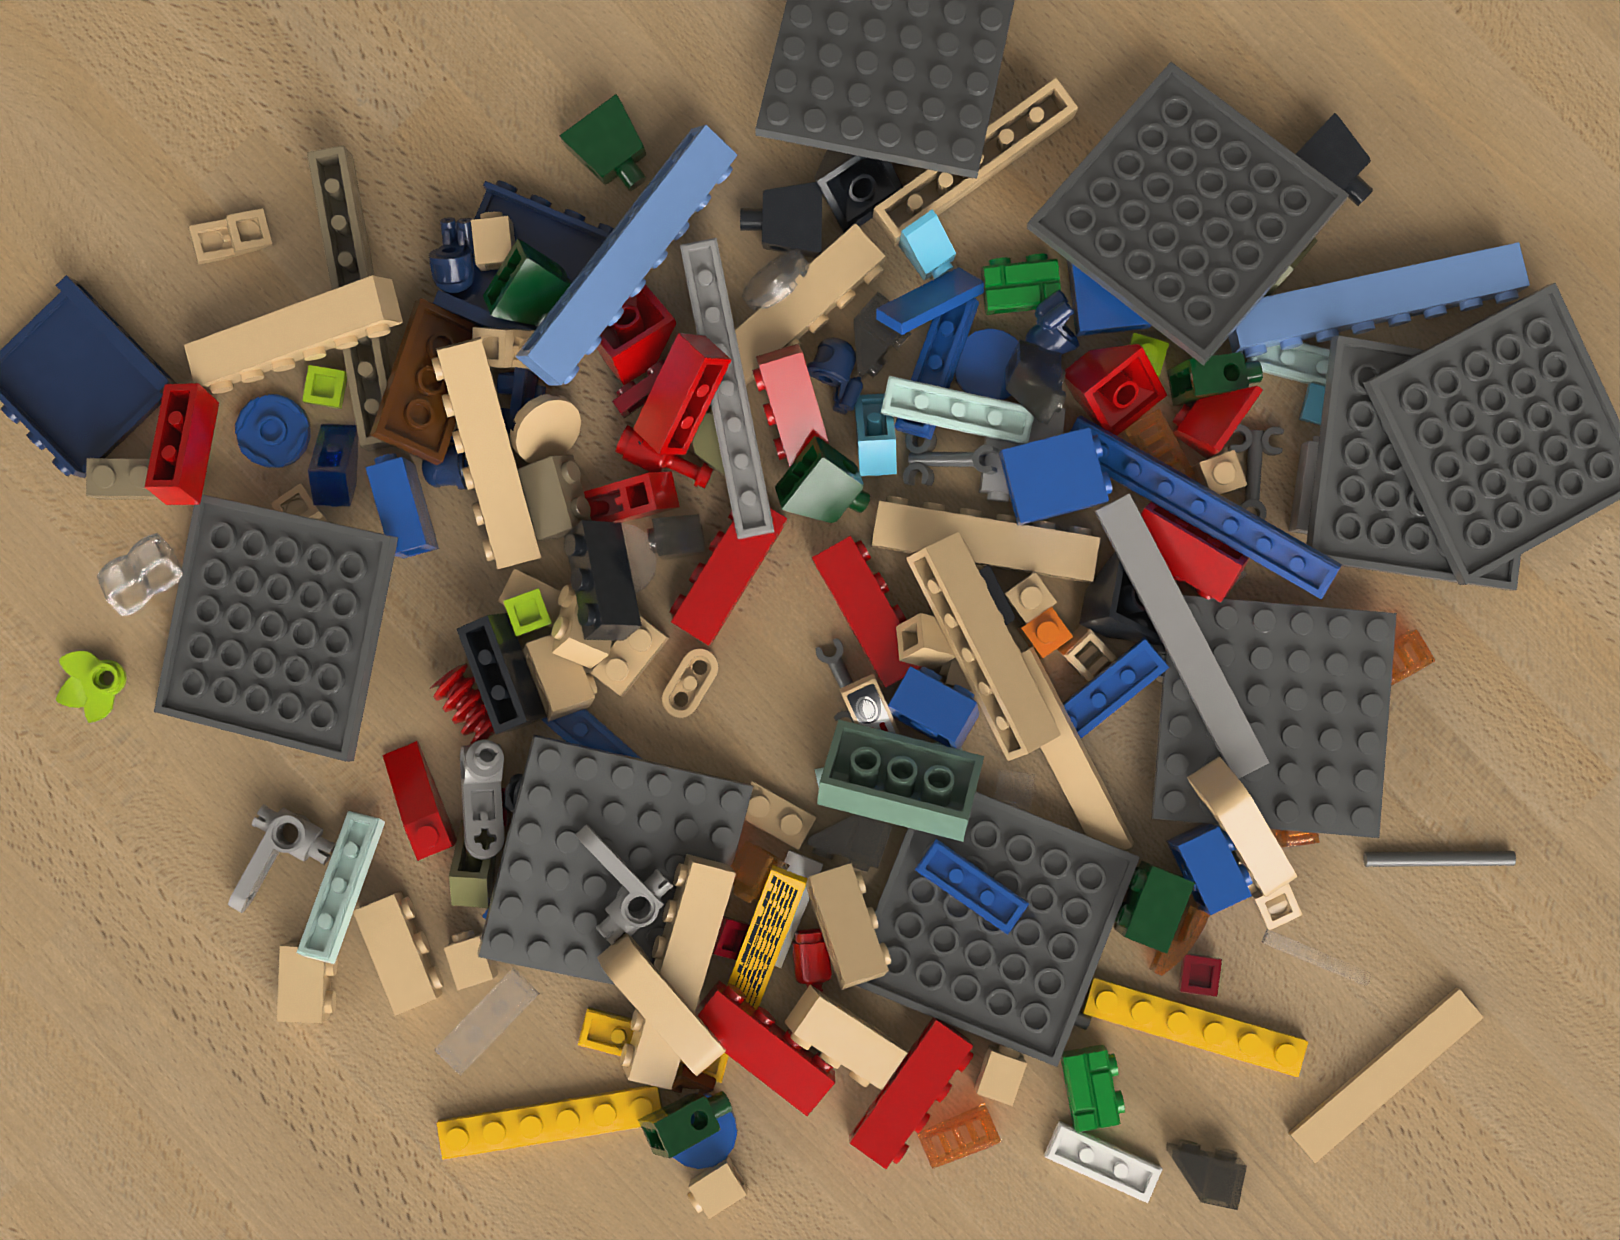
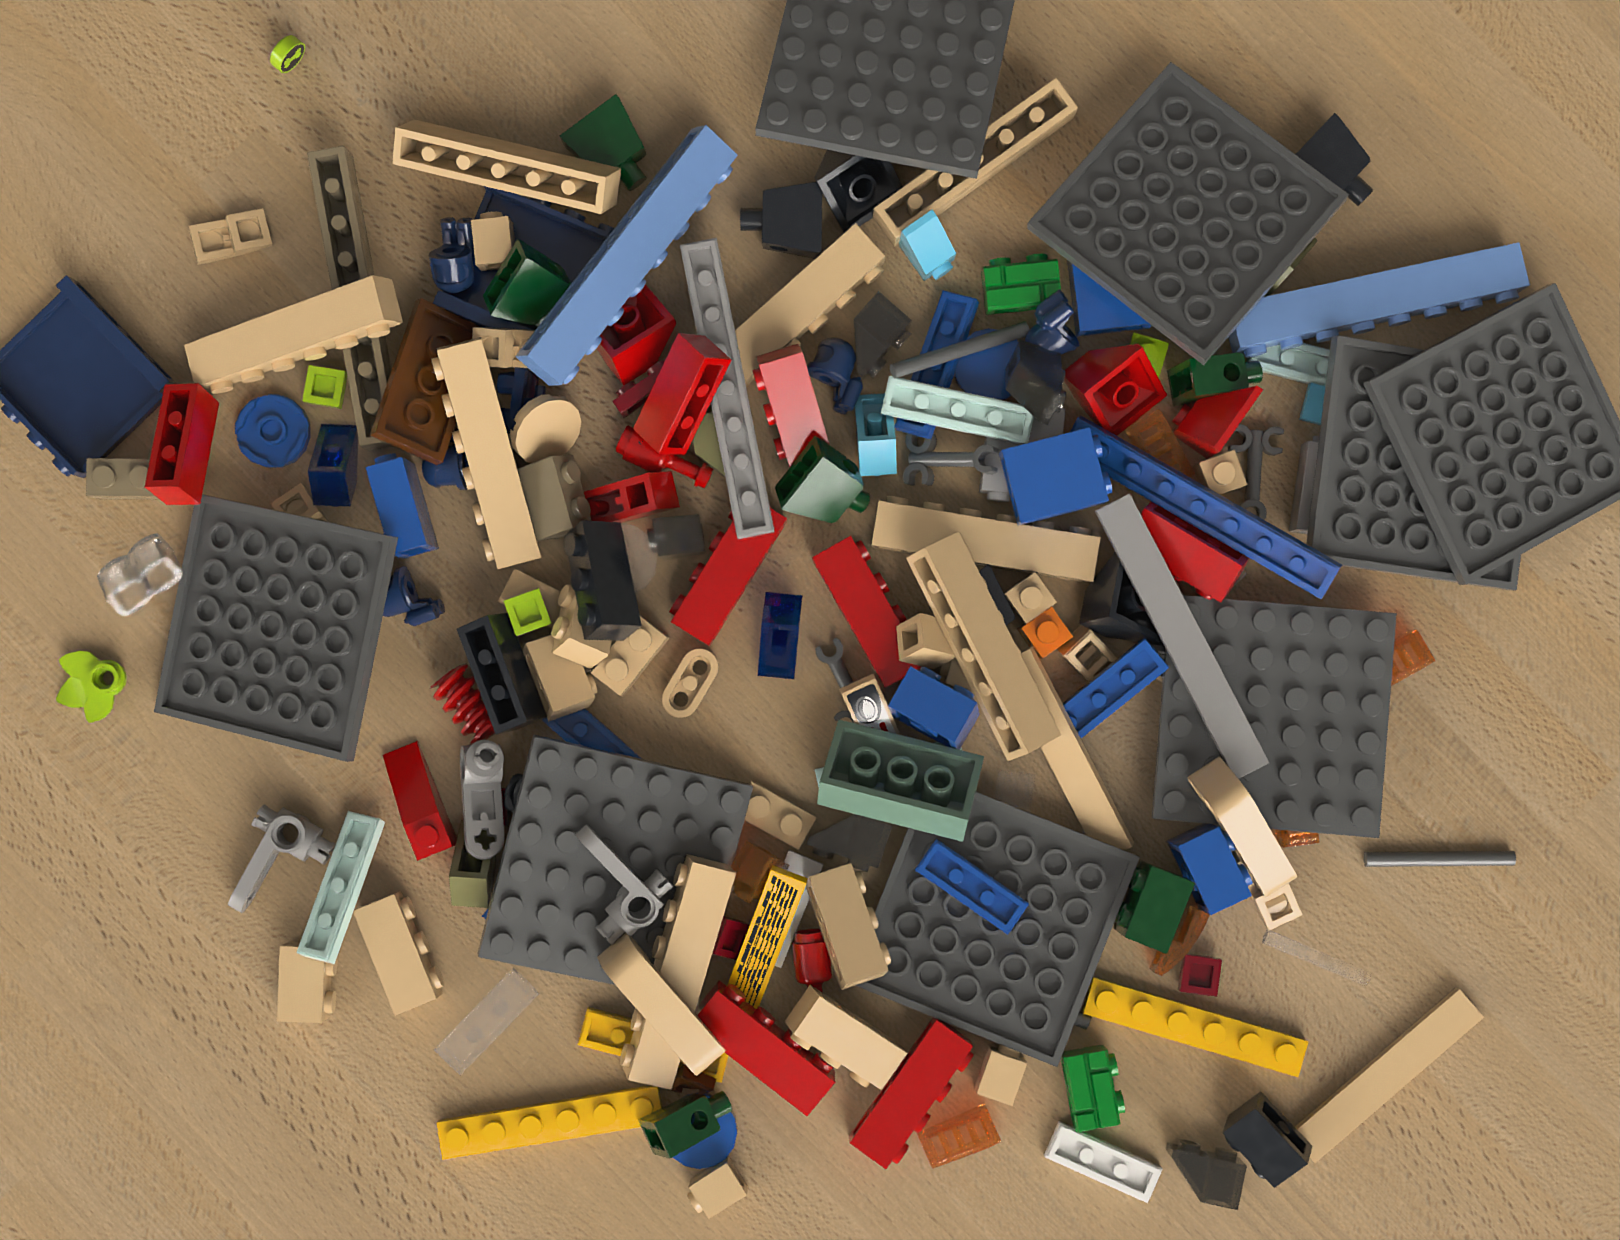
(287, 53): none -> lime tile
(403, 598): none -> dark blue piece
(464, 961): tan brick -> none
(506, 166): none -> tan brick
(775, 280): clear tile -> none
(779, 635): none -> clear blue slope
(930, 300): blue tile -> none
(959, 350): none -> dark grey bar
(1267, 1140): none -> black brick

